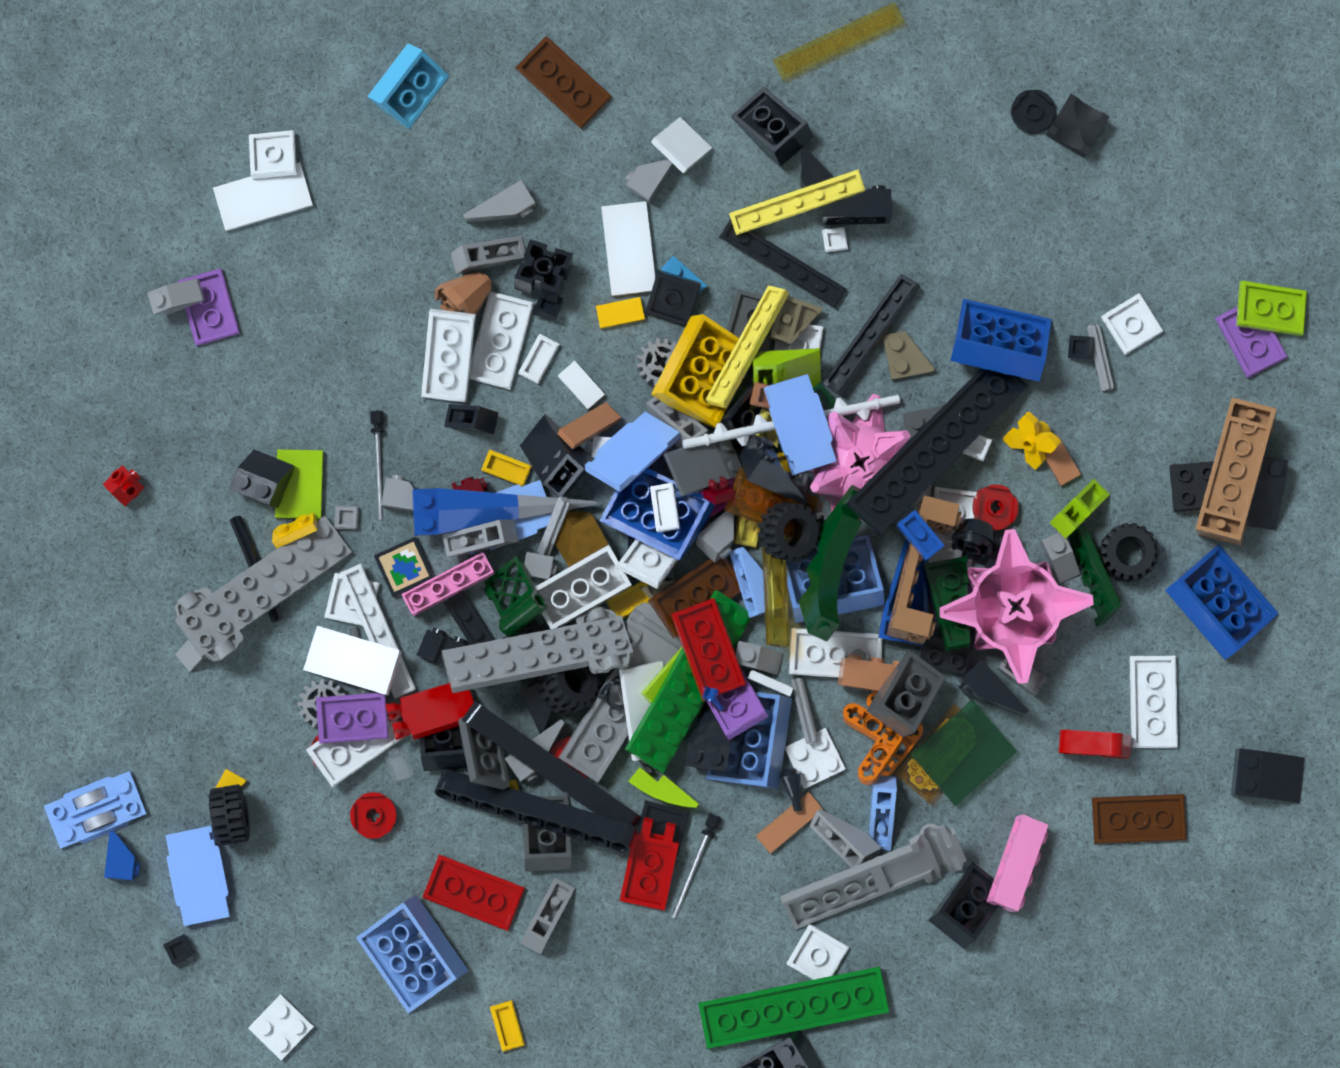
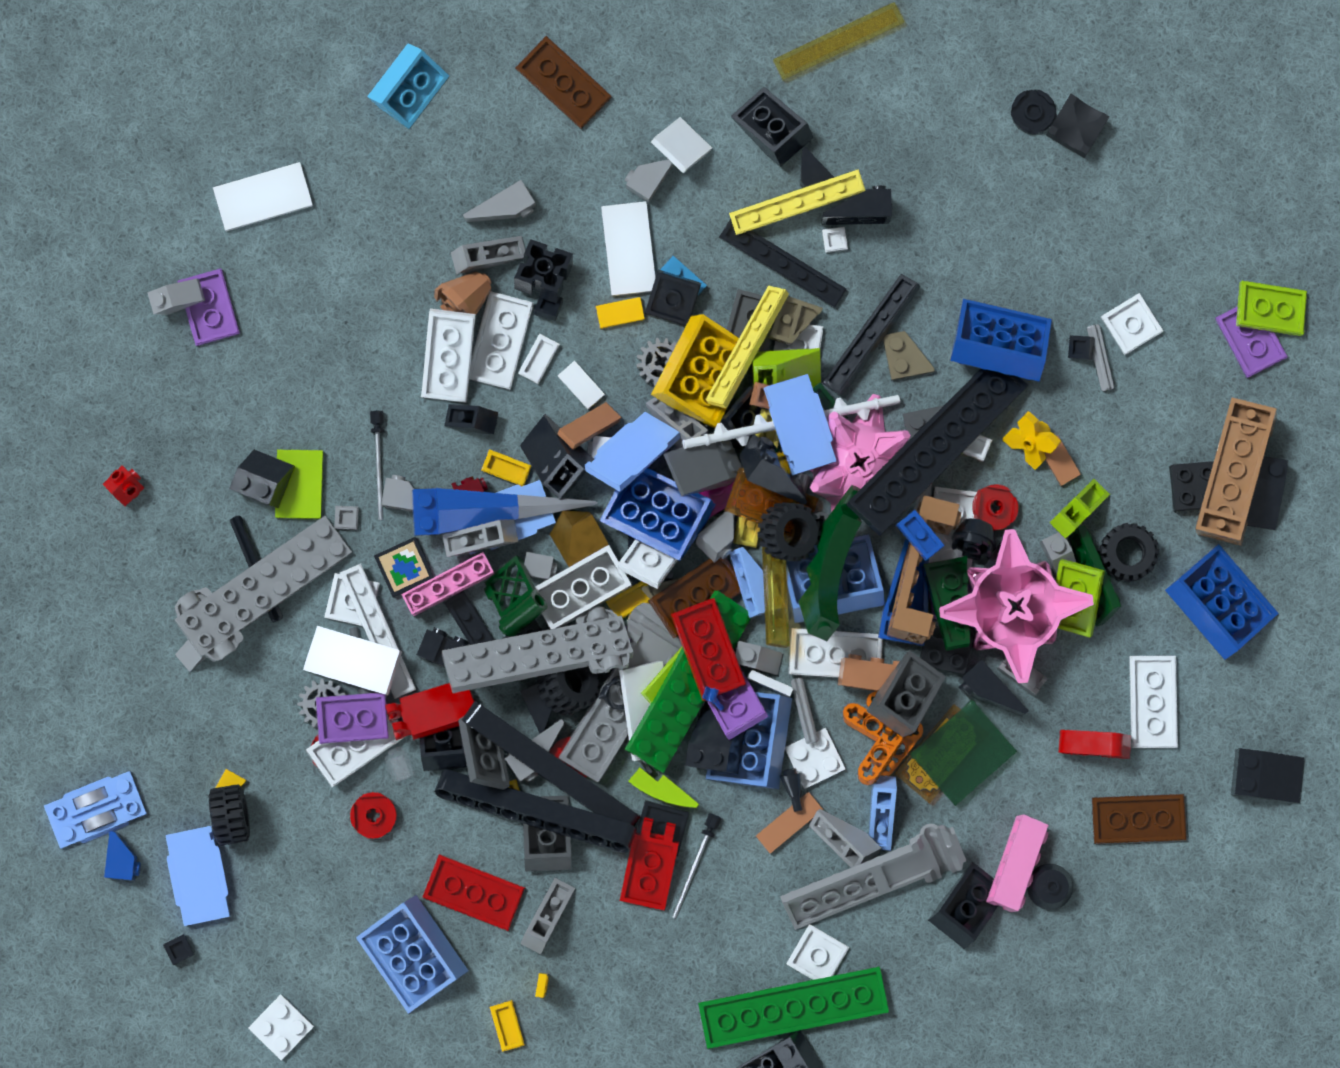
(272, 154): white tile -> none
(297, 529): yellow plate -> none
(542, 985): none -> yellow tile
(554, 526): light grey axle -> none
(665, 507): white tile -> none
(718, 493): dark red tile -> none
(1050, 886): none -> black cone
(1086, 580): none -> lime tile

